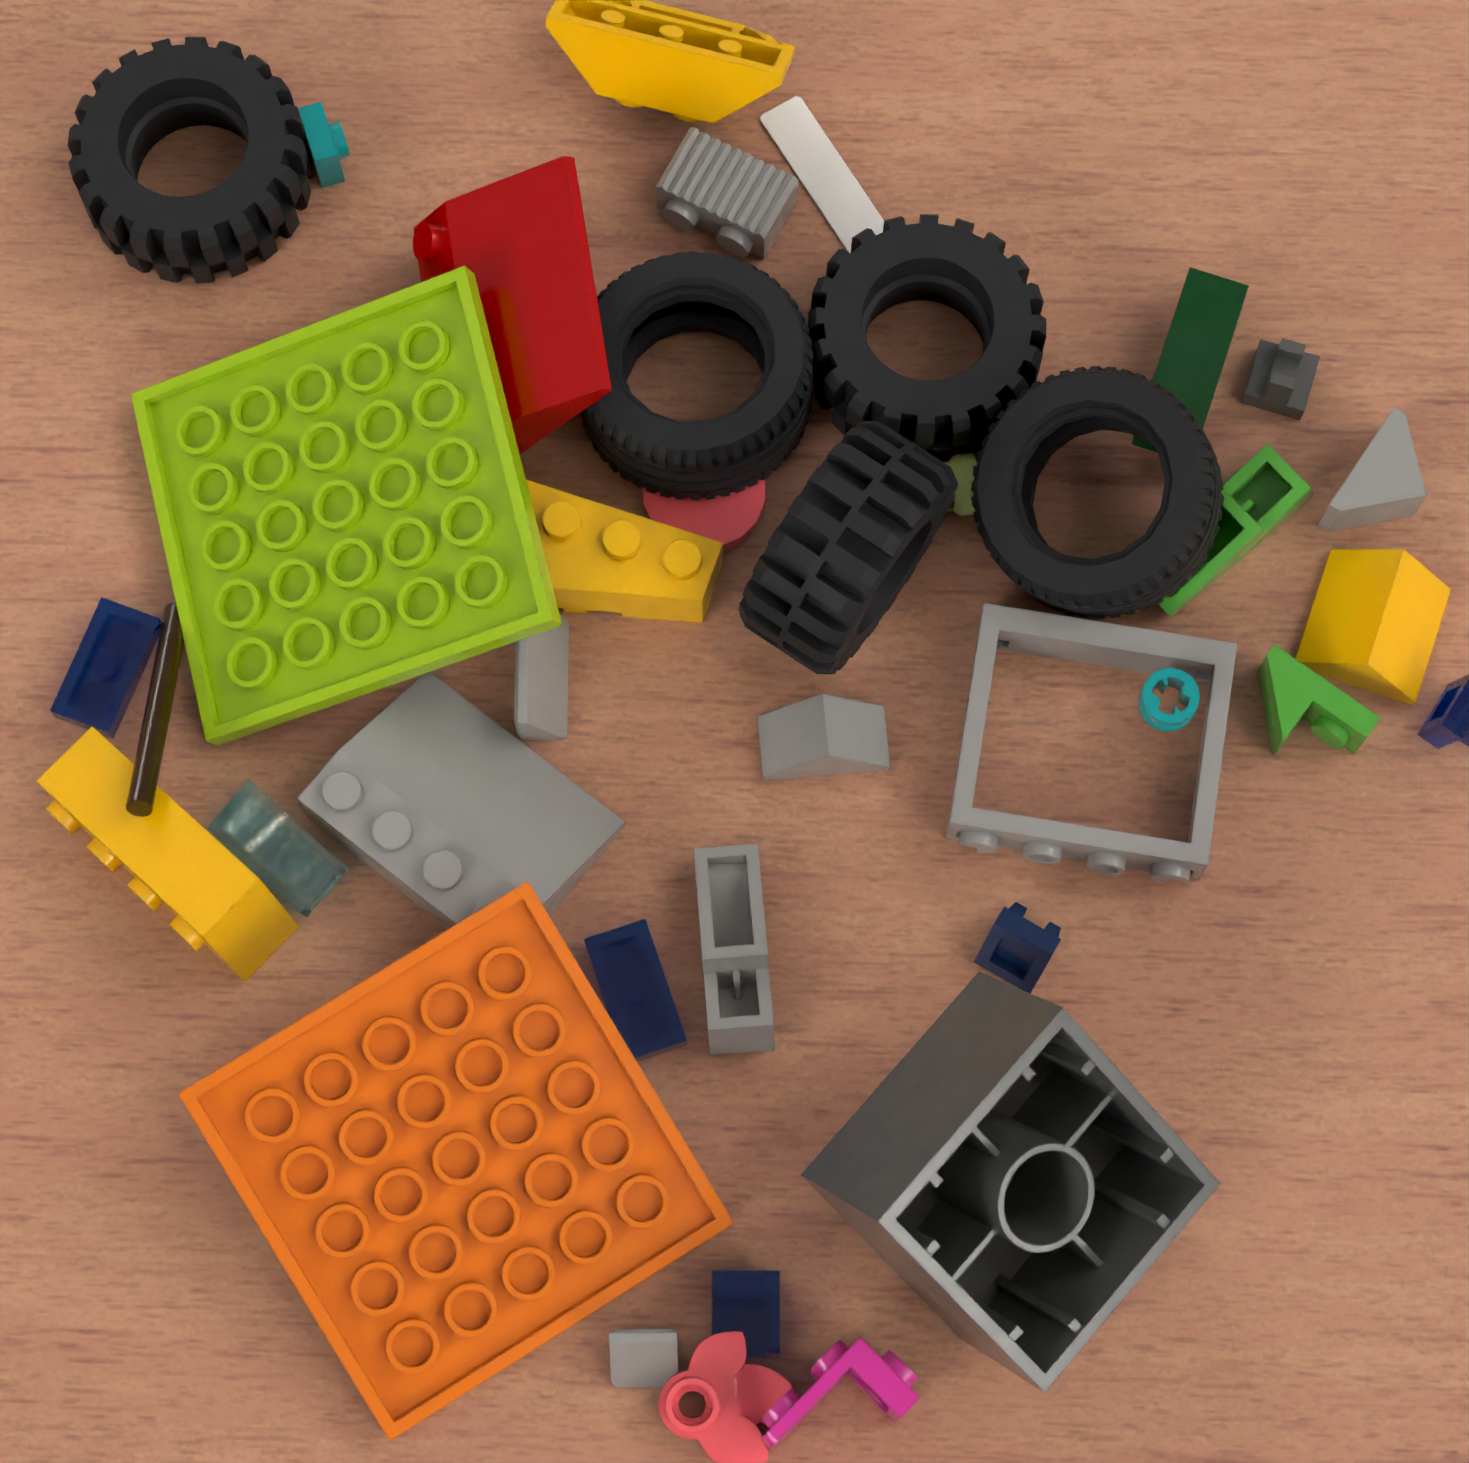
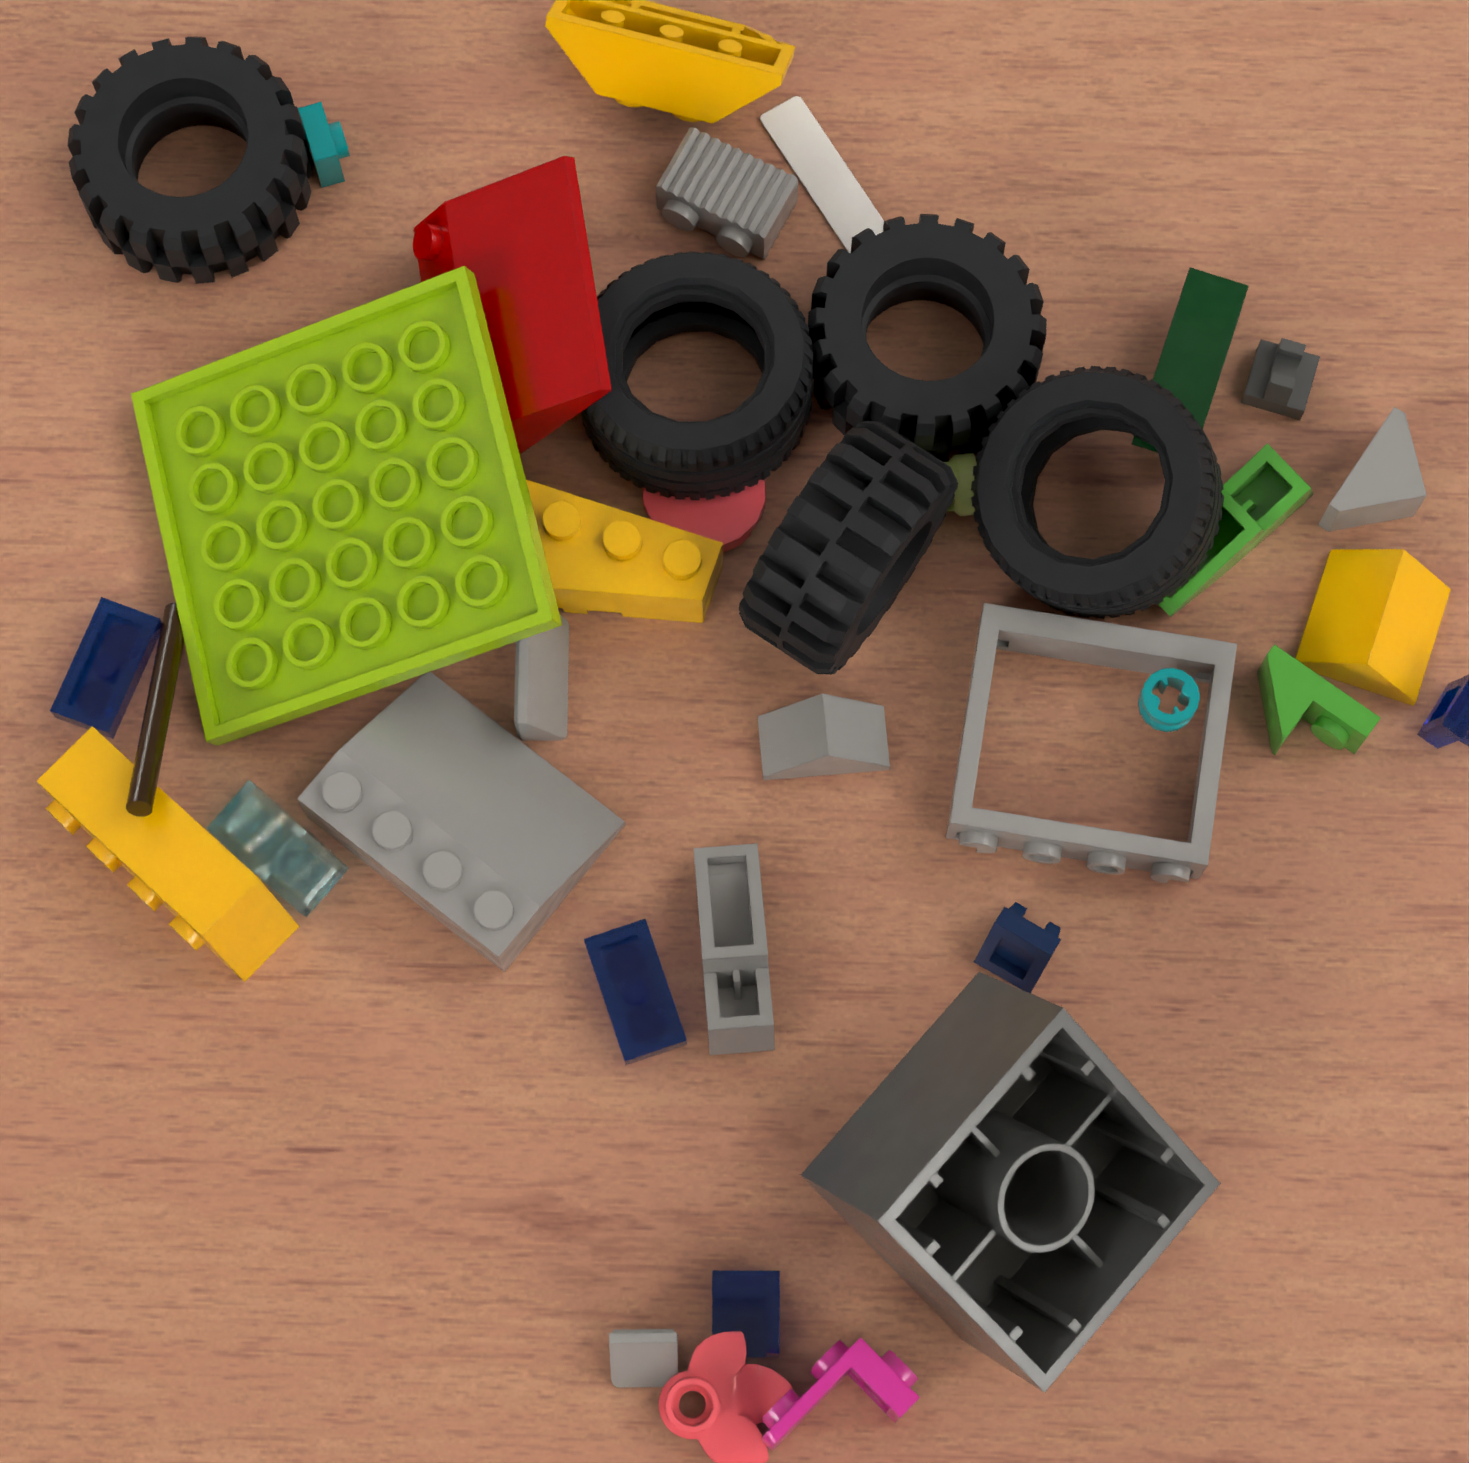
(456, 1159): orange plate -> none

